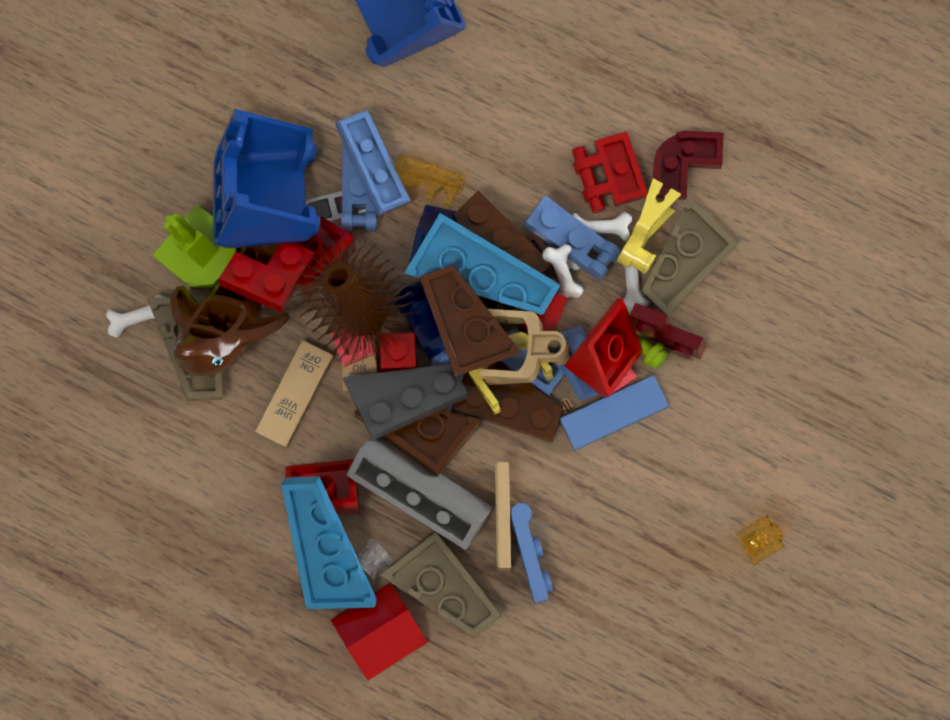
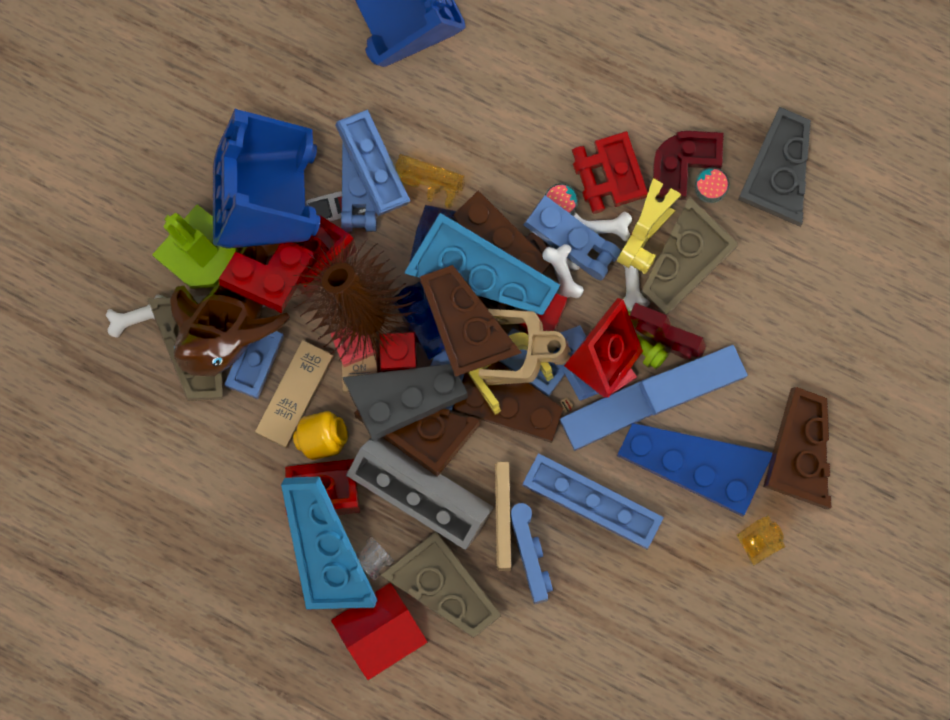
(253, 366): none -> medium blue plate
(320, 435): none -> yellow head
(564, 196): none -> coral tile
(592, 501): none -> medium blue plate
(693, 380): none -> medium blue tile
(703, 466): none -> blue wing
(711, 185): none -> tile
(779, 171): none -> dark grey wing
(800, 450): none -> reddish brown wing

